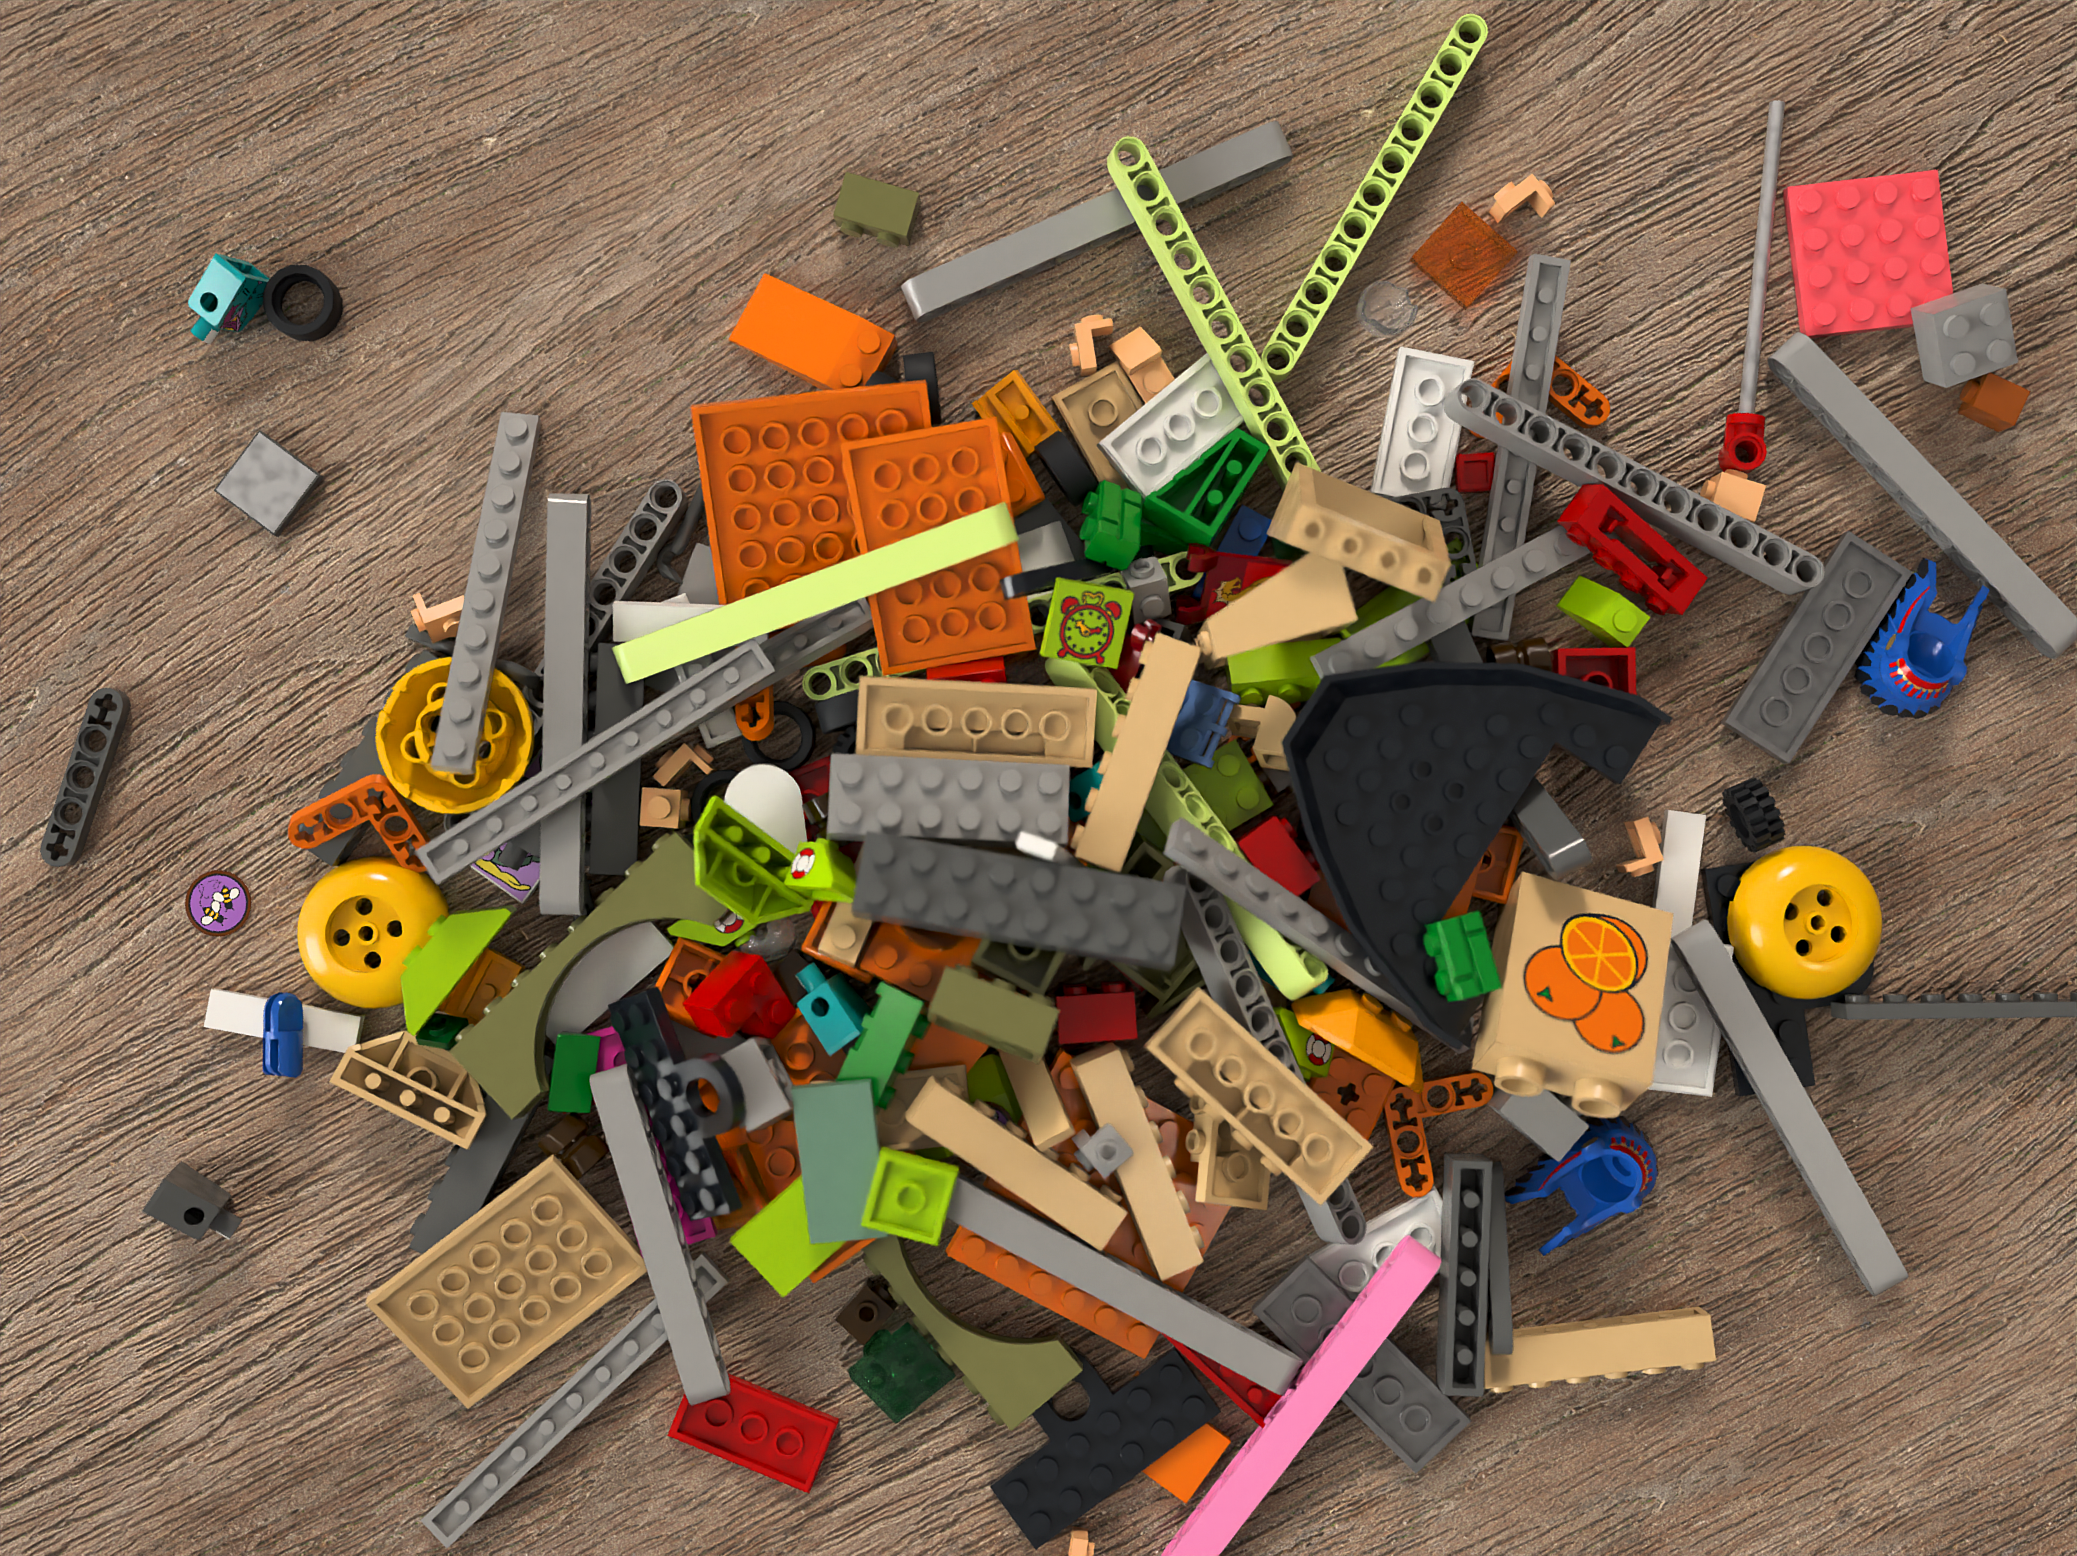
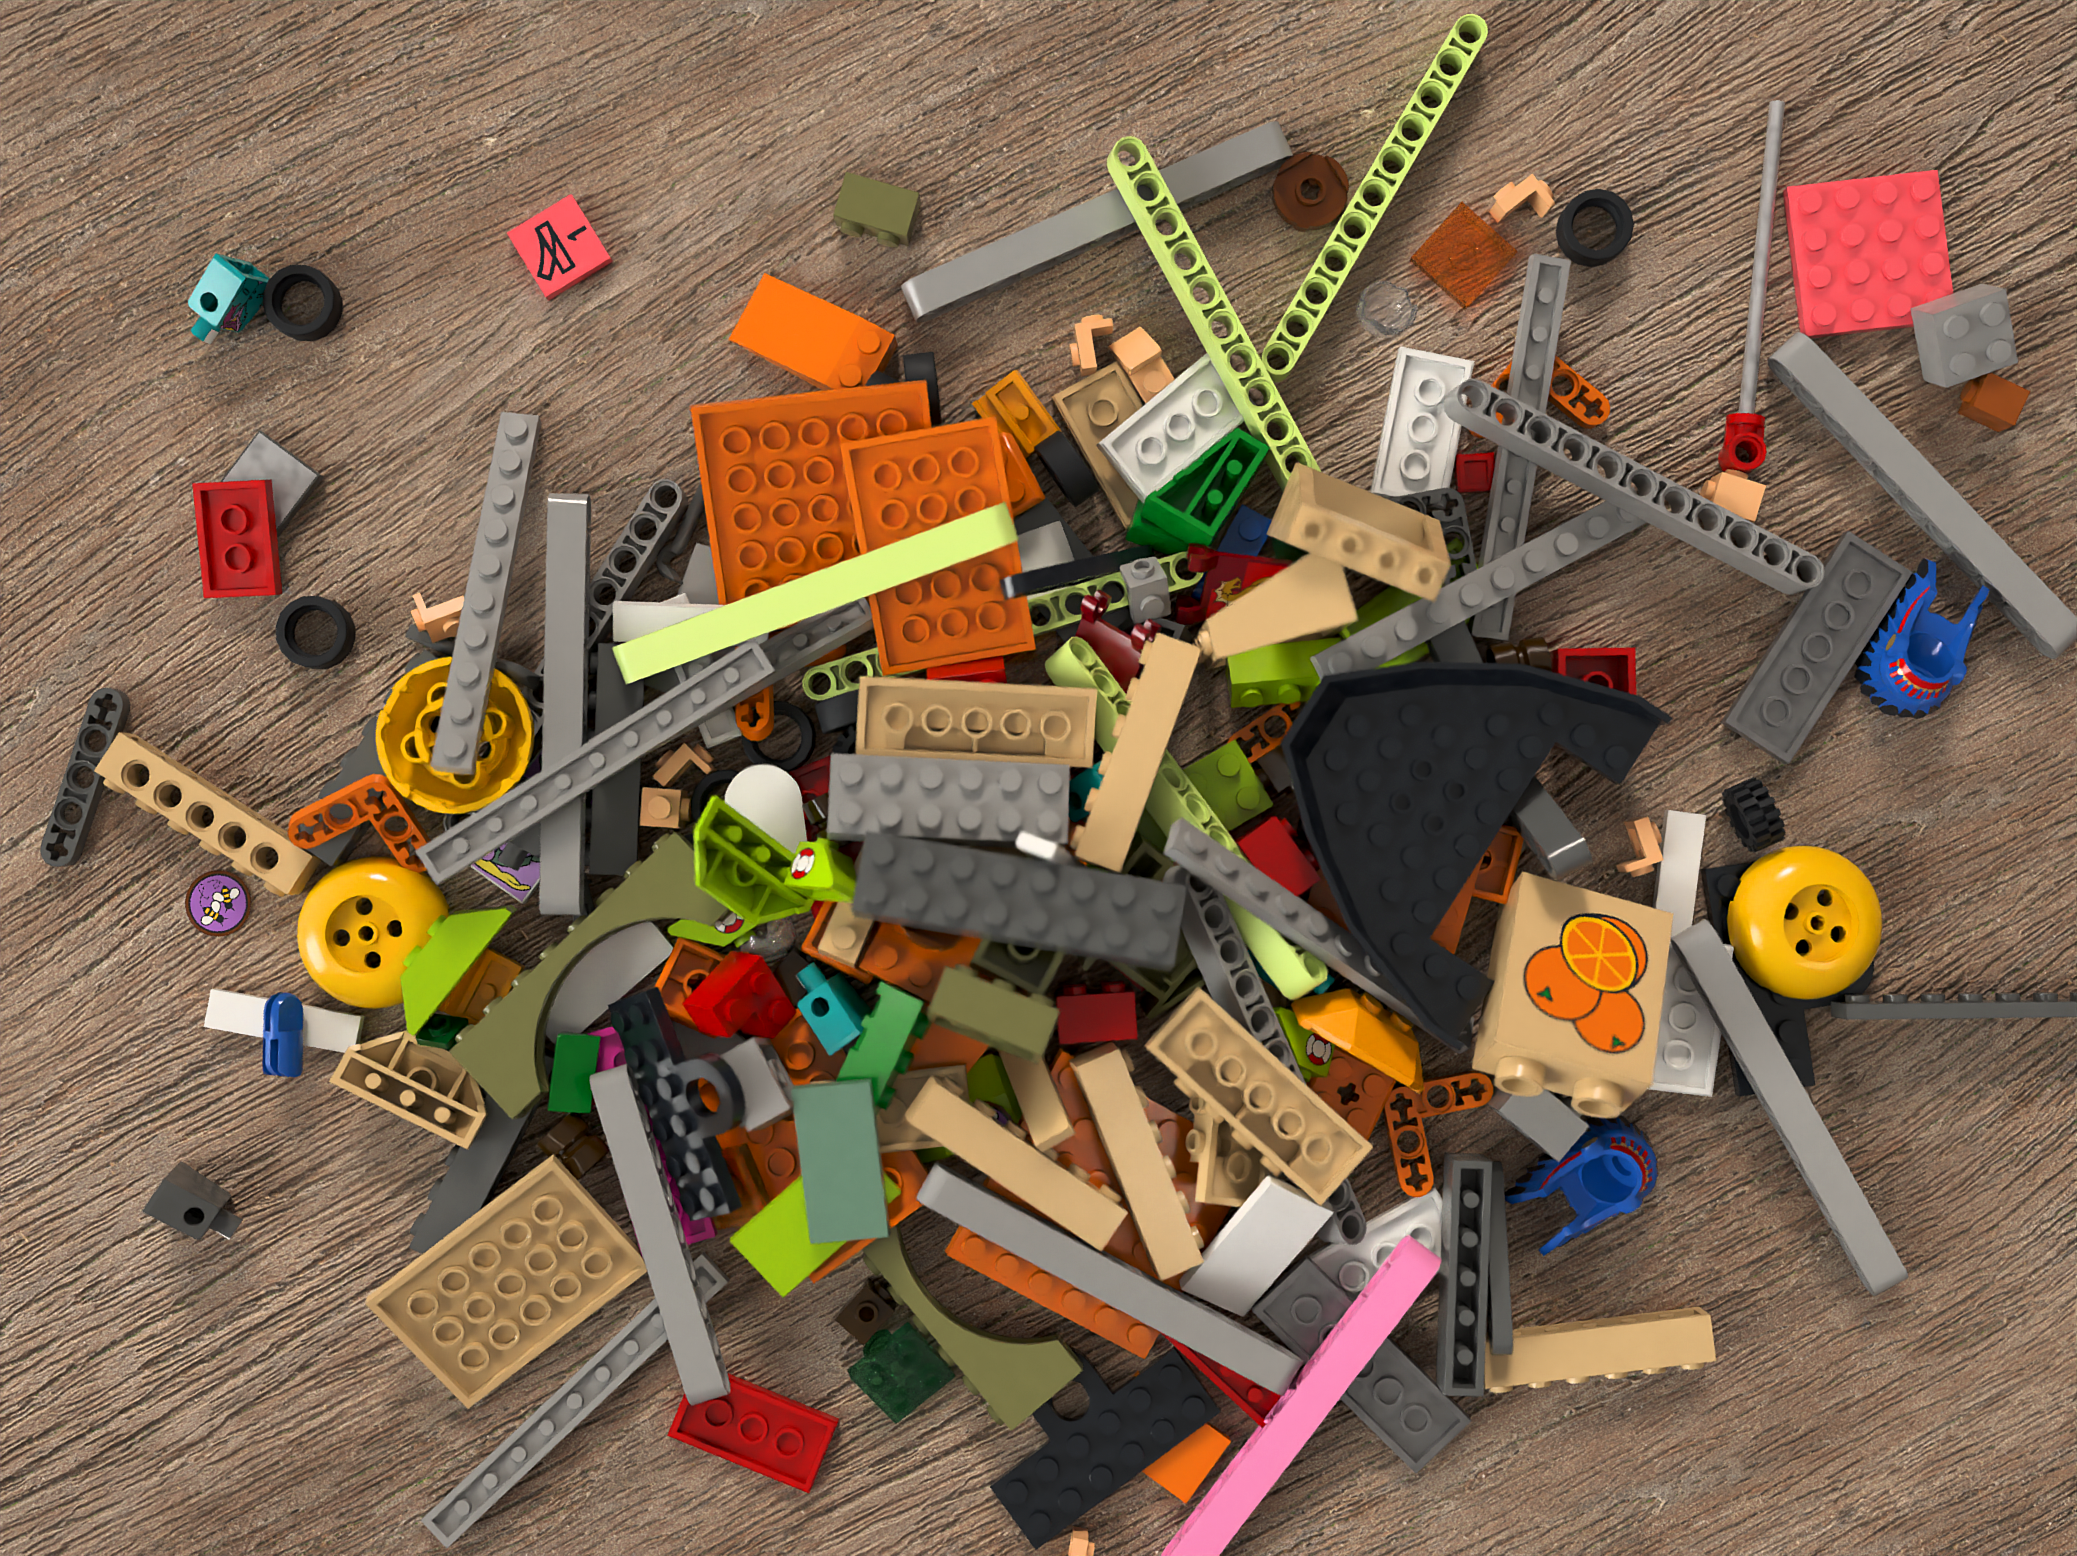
(121, 773): none -> tan brick
(237, 538): none -> red plate
(286, 632): none -> black tyre
(559, 247): none -> coral tile
(909, 1196): lime tile -> none
(1086, 623): lime tile -> none
(1103, 1150): light grey bracket -> none
(1112, 525): green brick -> none
(1198, 722): medium blue plate -> none
(1256, 1246): none -> white tile
(1268, 727): tan brick -> none
(1314, 170): none -> reddish brown plate
(1462, 957): green brick -> none
(1603, 612): lime slope -> none
(1611, 204): none -> black tyre
(1665, 587): red brick -> none

